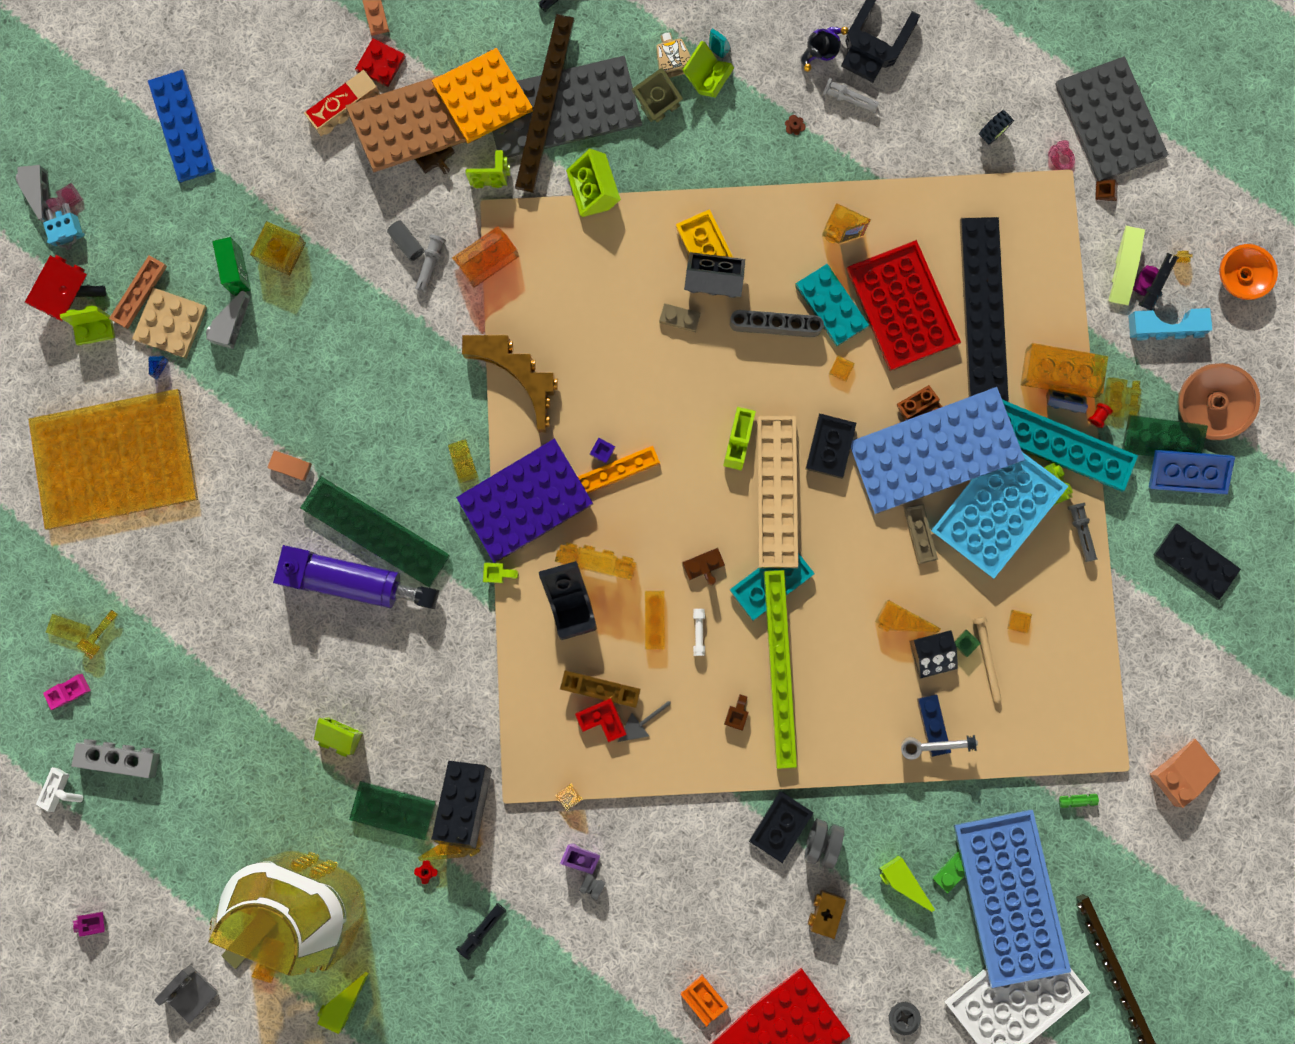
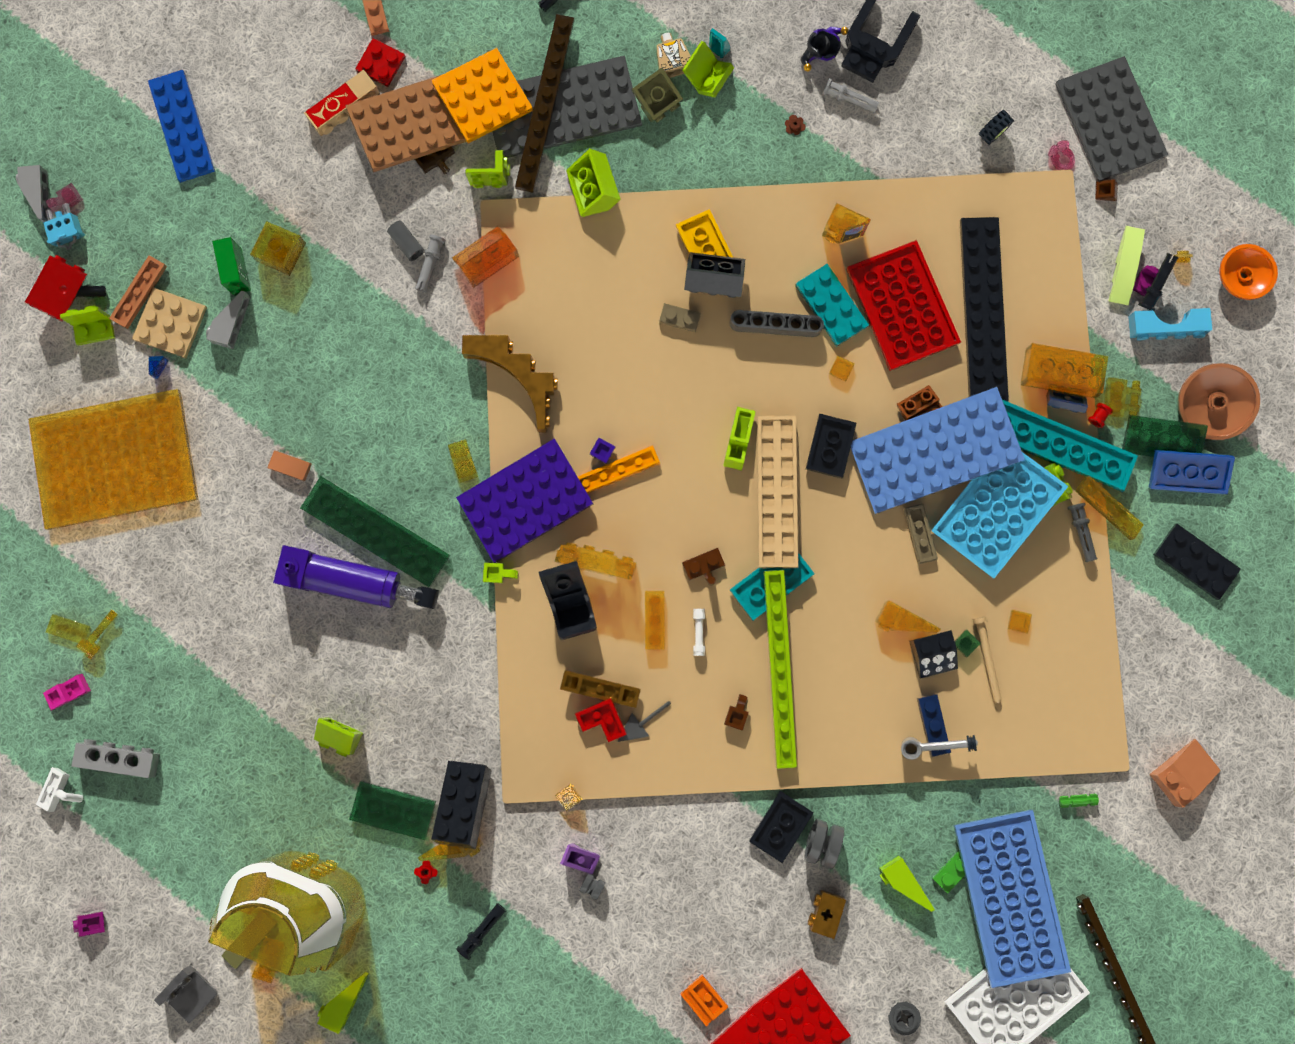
(1109, 507): none -> clear yellow plate

